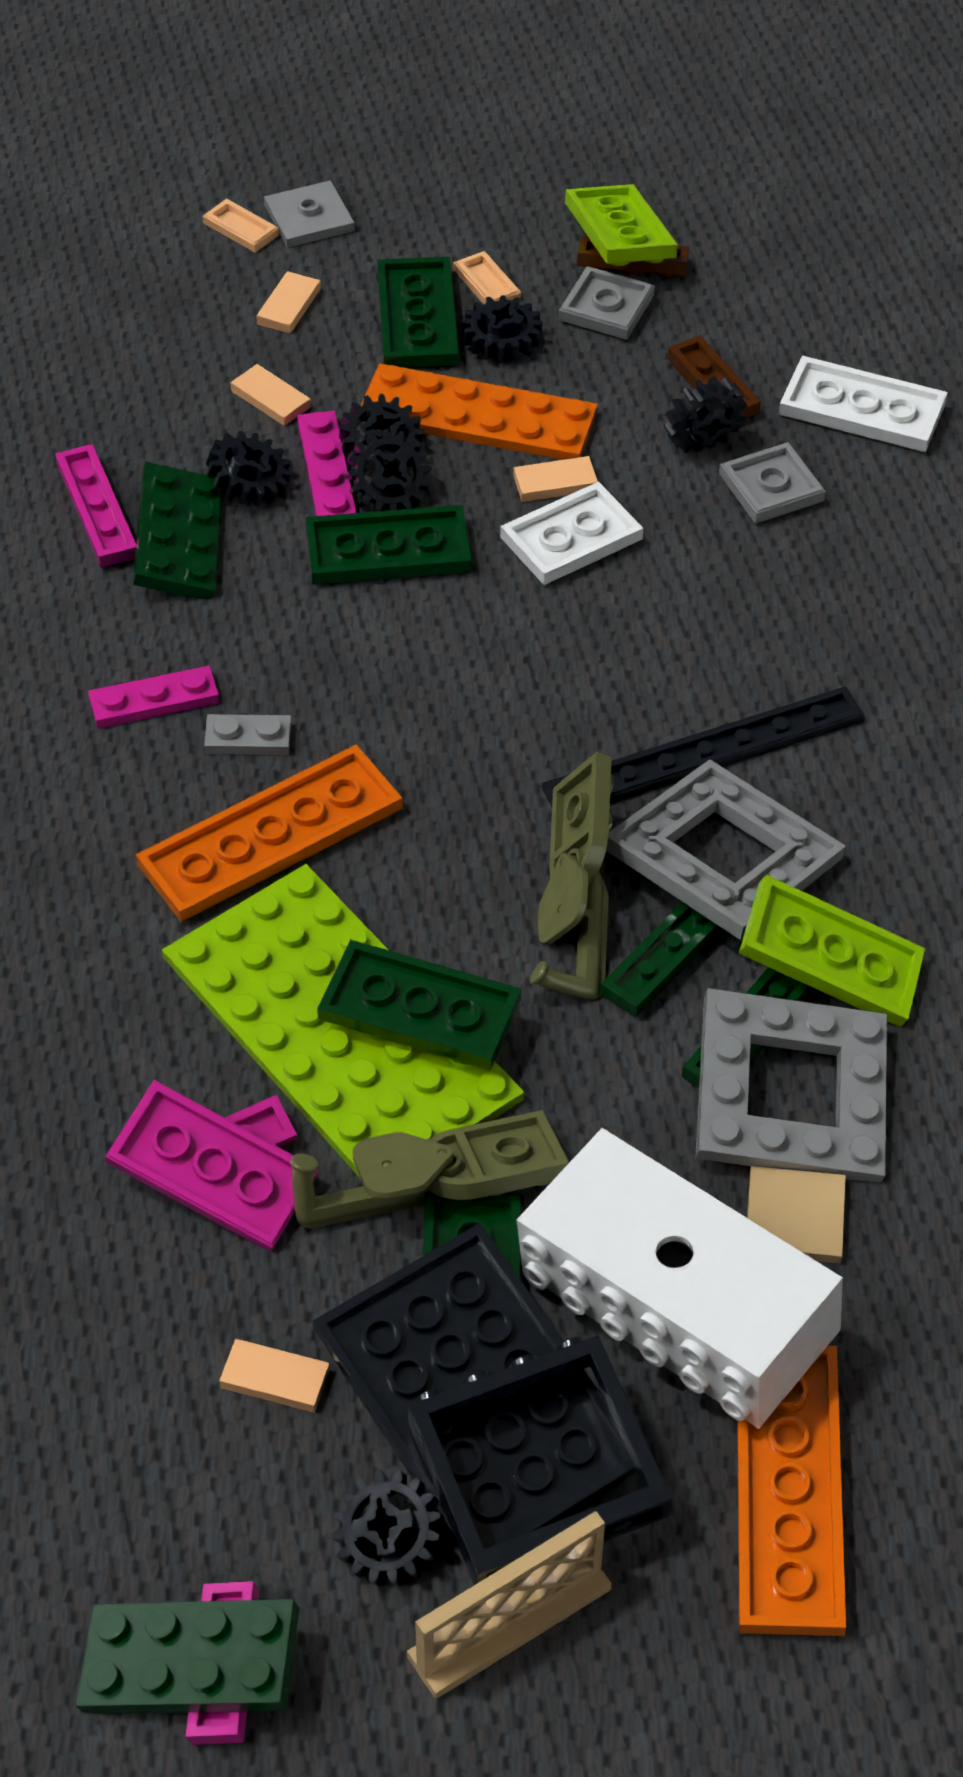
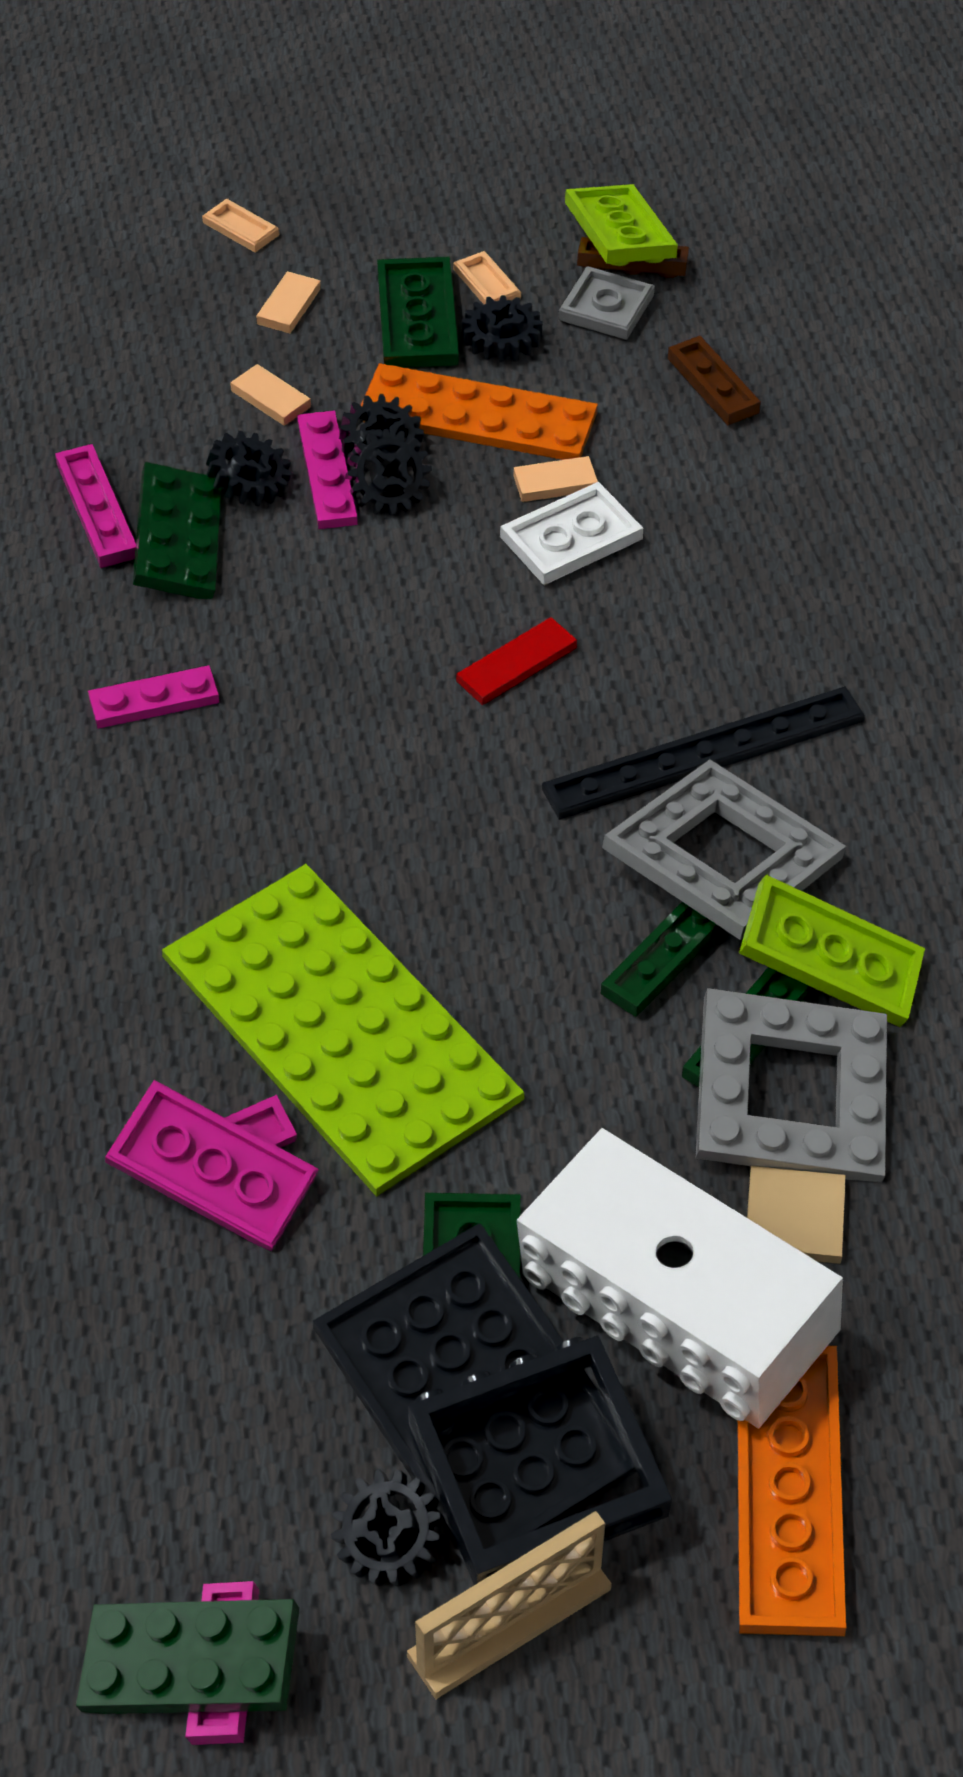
(248, 734): light grey plate -> none
(268, 832): orange plate -> none
(274, 1375): light nougat tile -> none
(309, 213): light grey plate -> none
(388, 544): dark green plate -> none
(420, 1004): dark green plate -> none
(452, 1164): olive plate -> none
(516, 661): none -> red tile
(575, 885): olive plate -> none
(705, 415): black gear -> none
(772, 482): light grey plate -> none
(863, 403): white plate -> none

